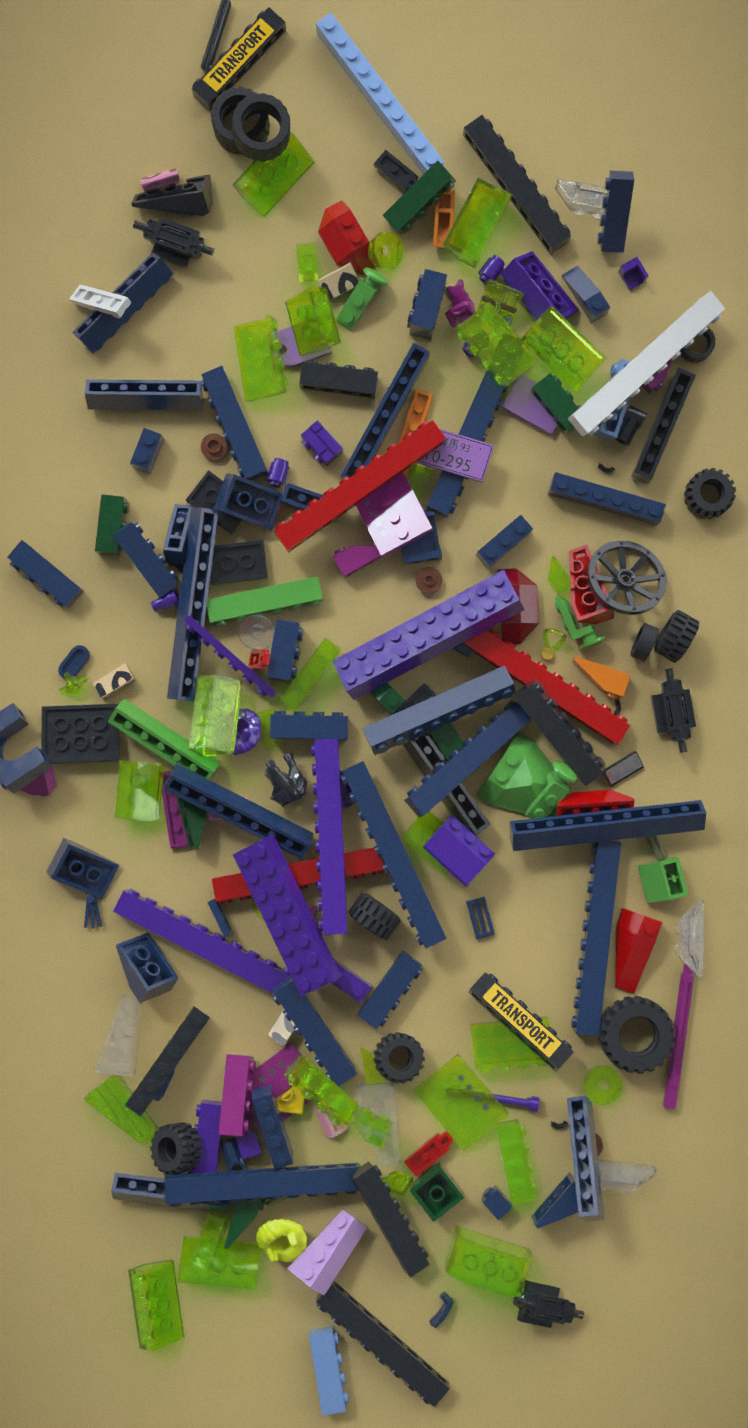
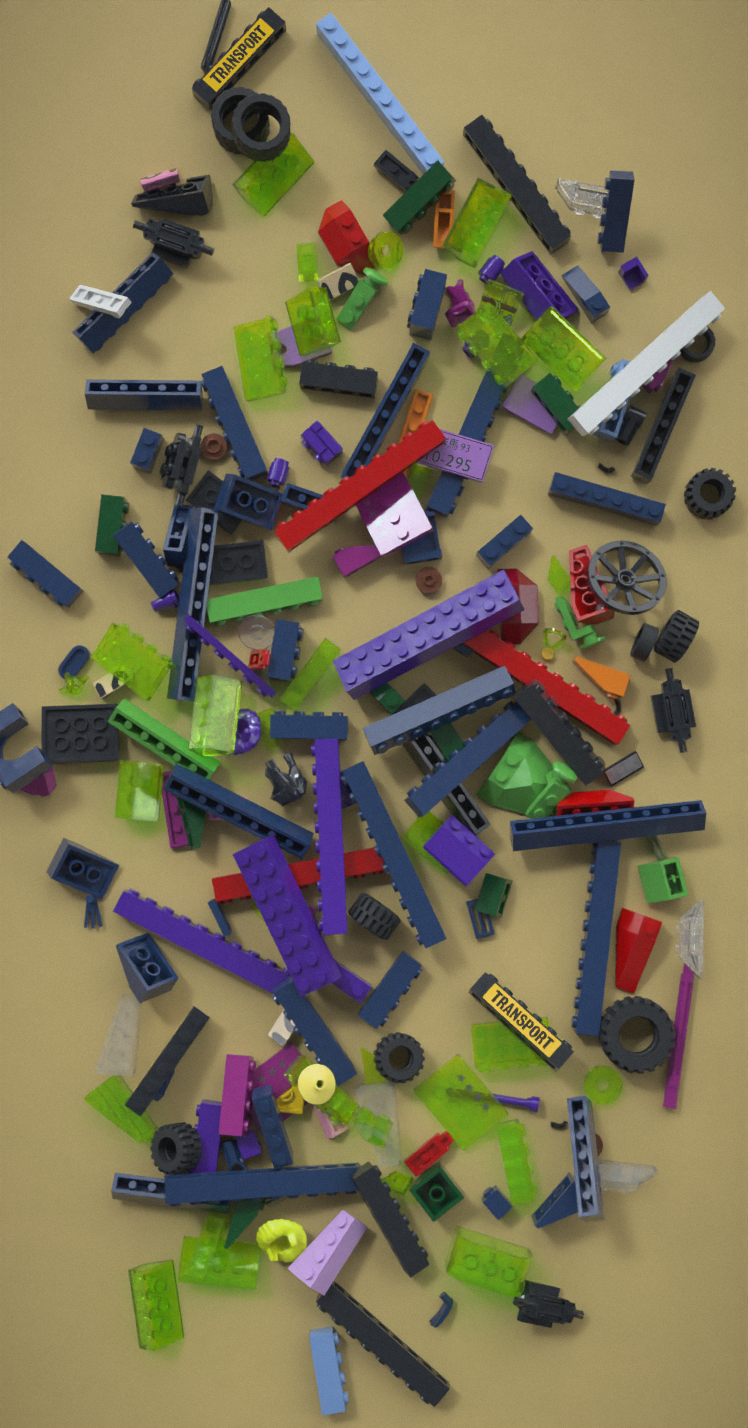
(132, 660): none -> clear neon green bracket
(181, 463): none -> black piece
(308, 1084): none -> light yellow dish
(493, 895): none -> dark green panel

